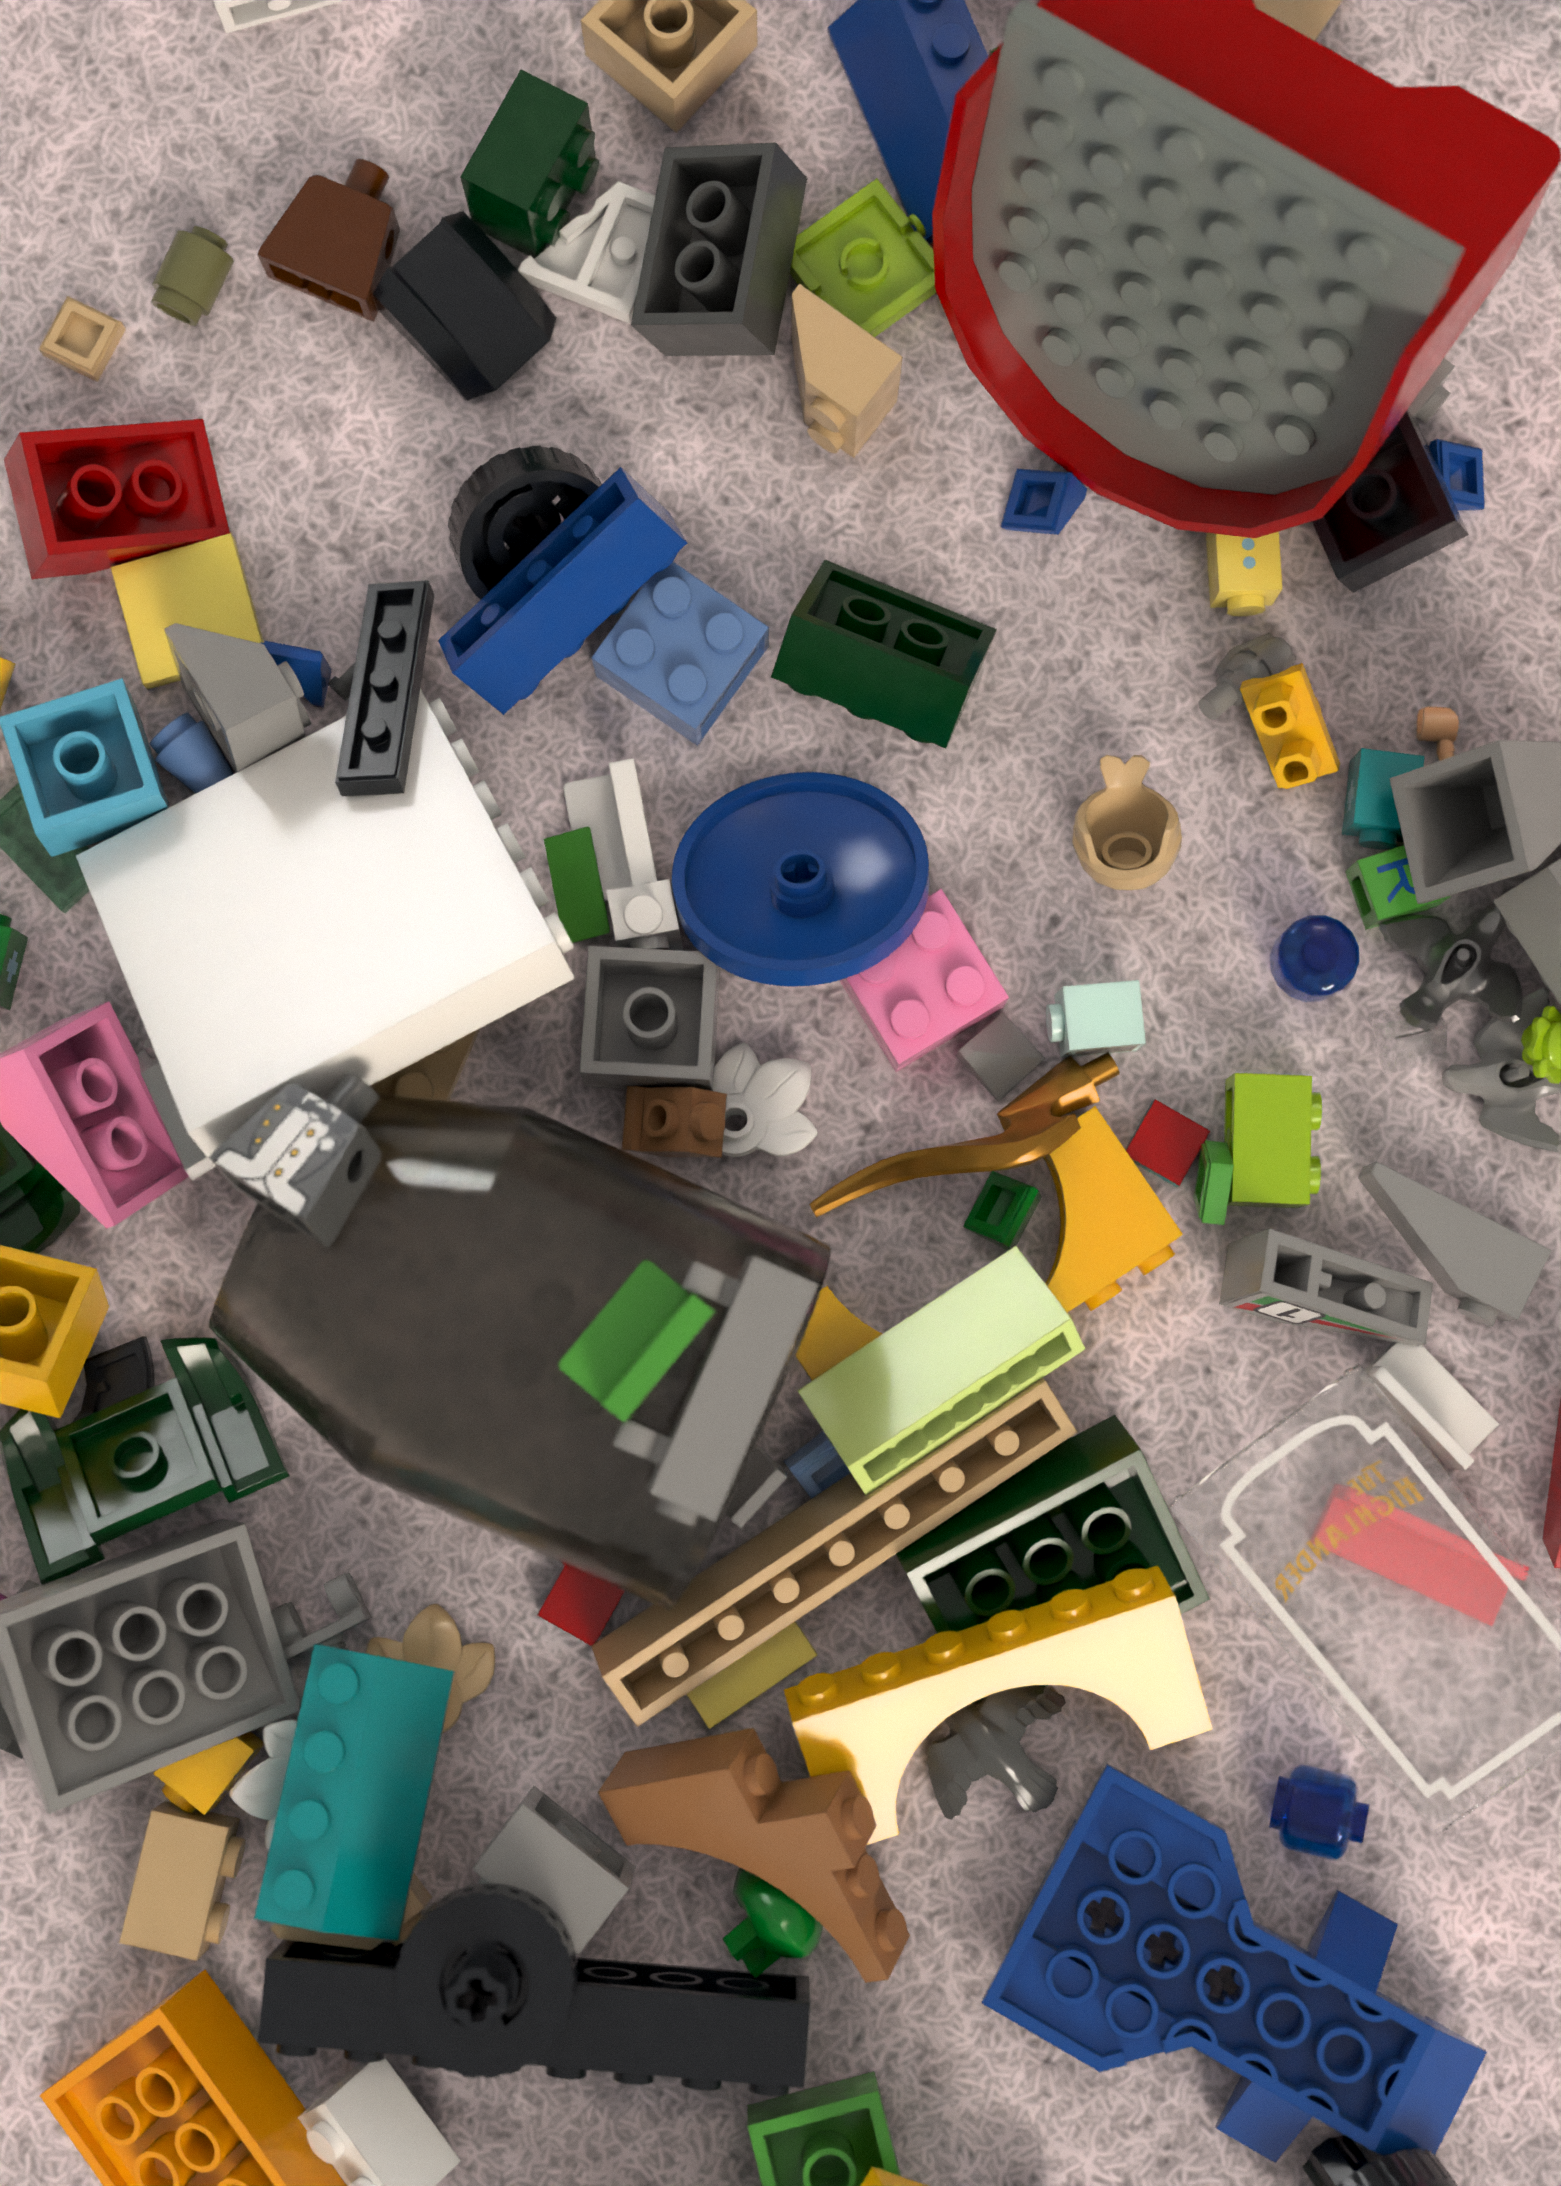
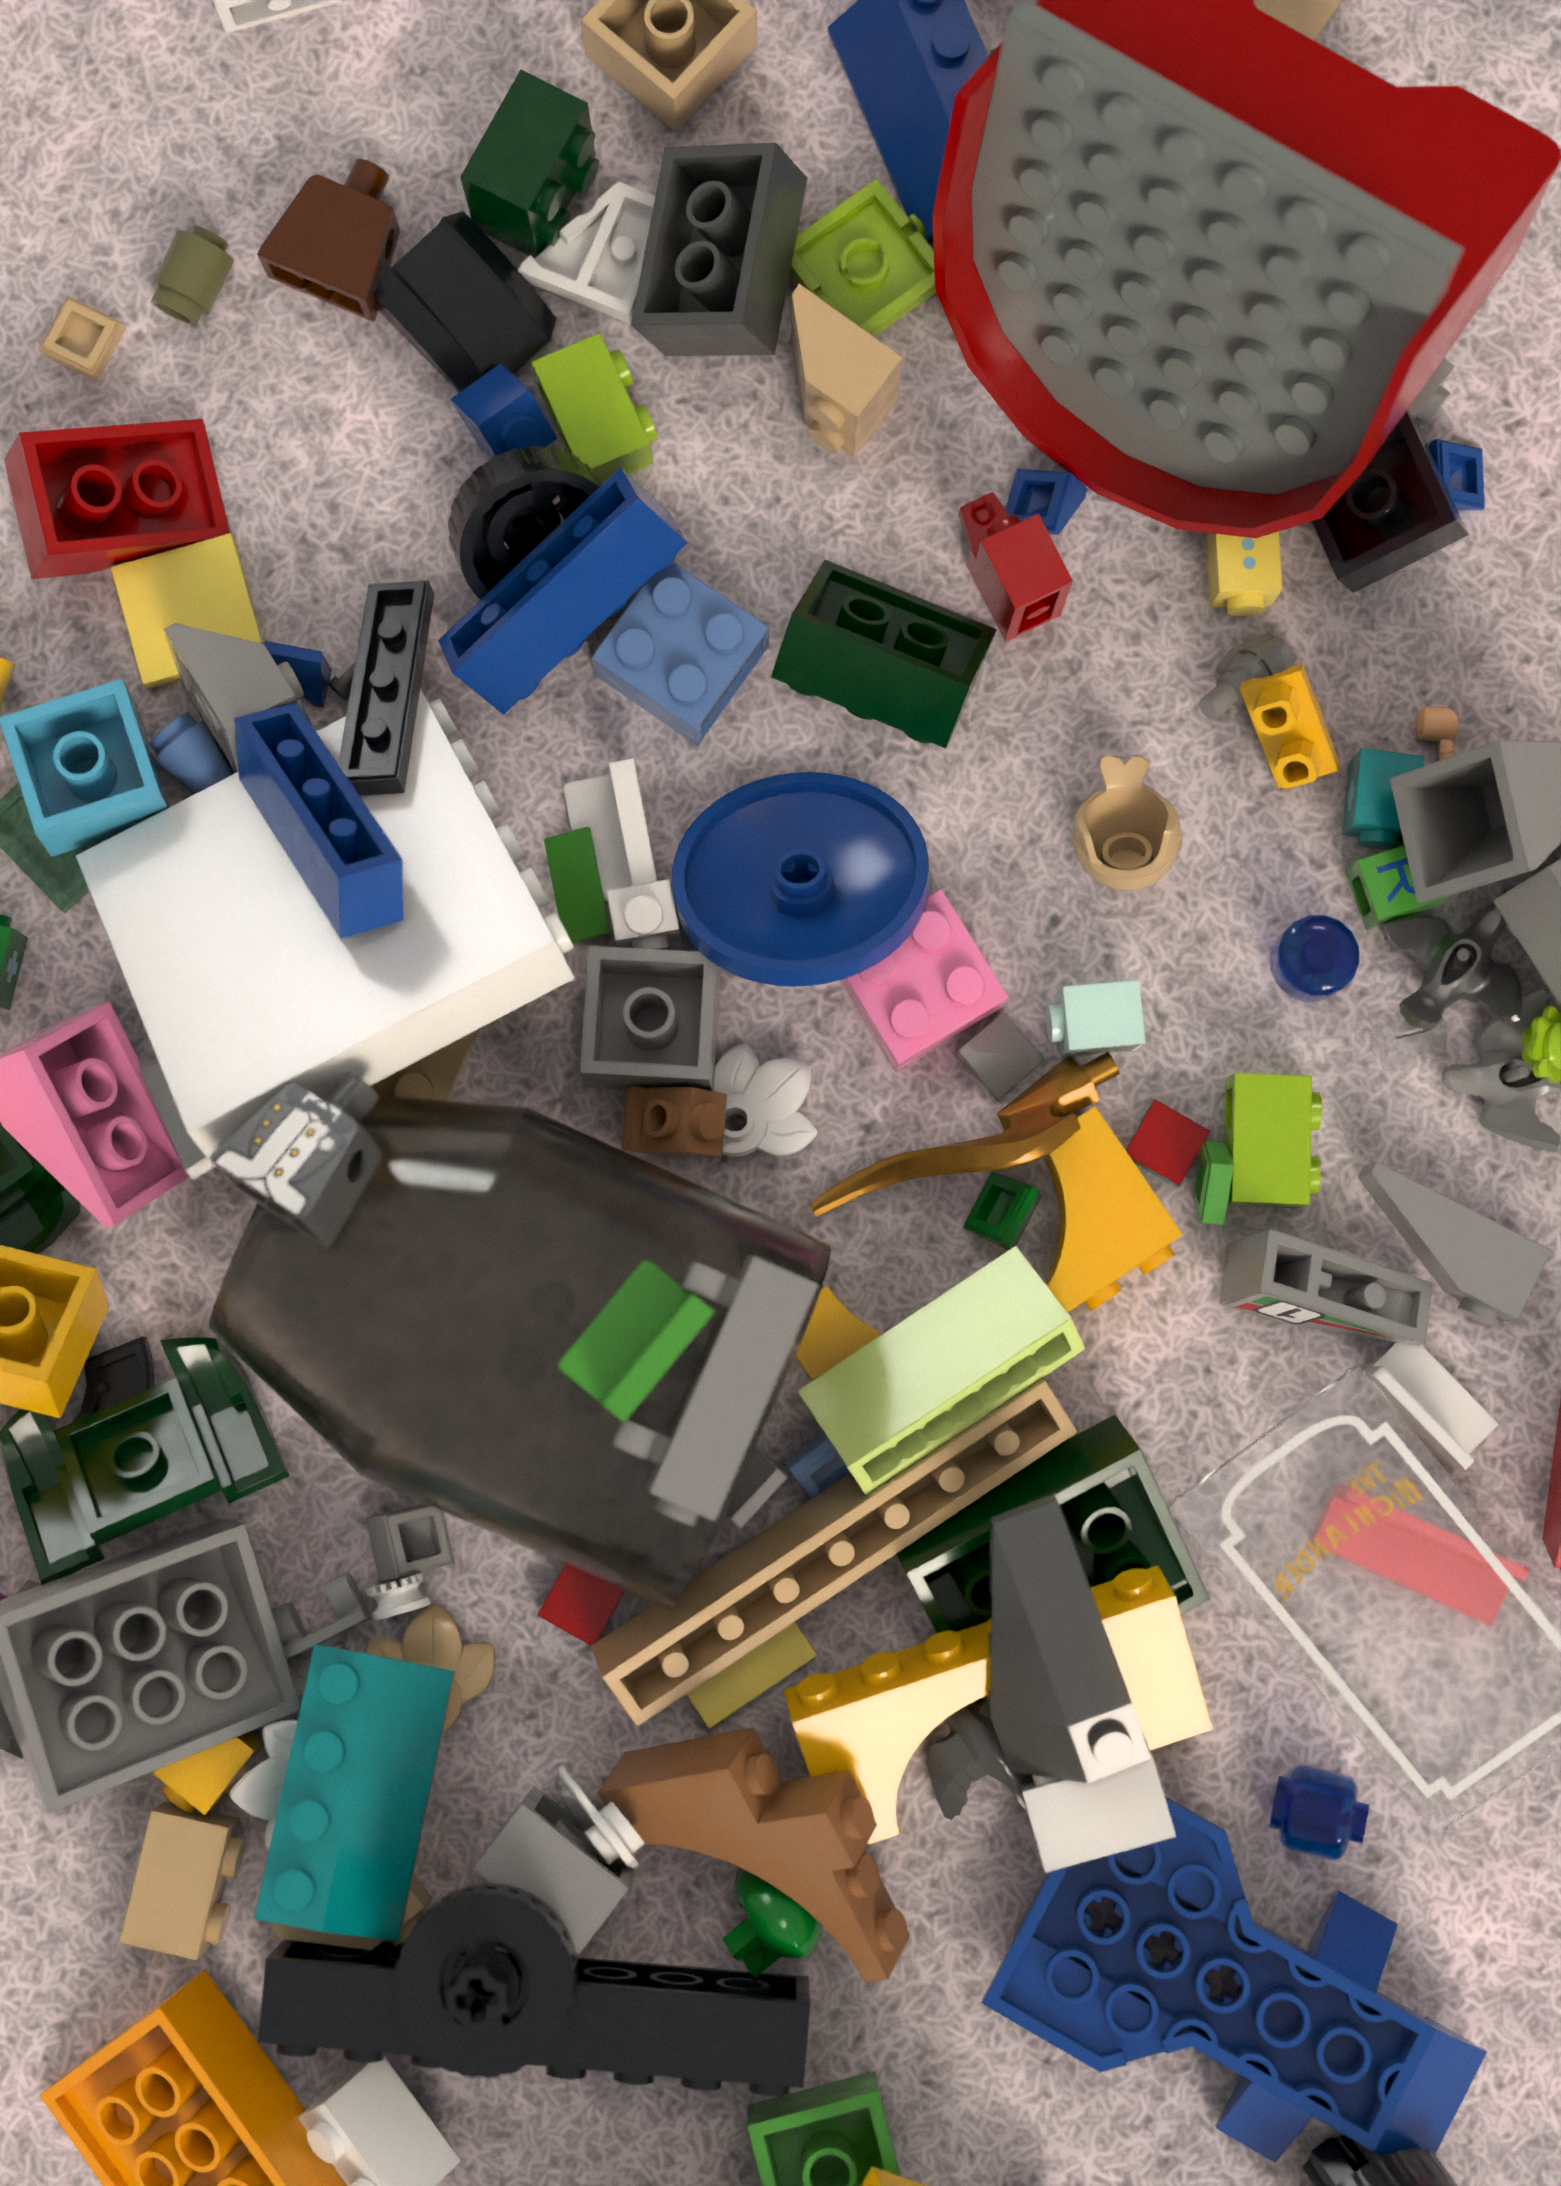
(320, 820): none -> blue brick
(398, 1598): none -> white bush
(409, 1541): none -> light grey slope
(502, 413): none -> blue brick
(592, 408): none -> lime brick
(605, 1829): none -> white plate
(1014, 566): none -> red hinge
(1053, 1669): none -> dark grey wedge
(1097, 1818): none -> white brick

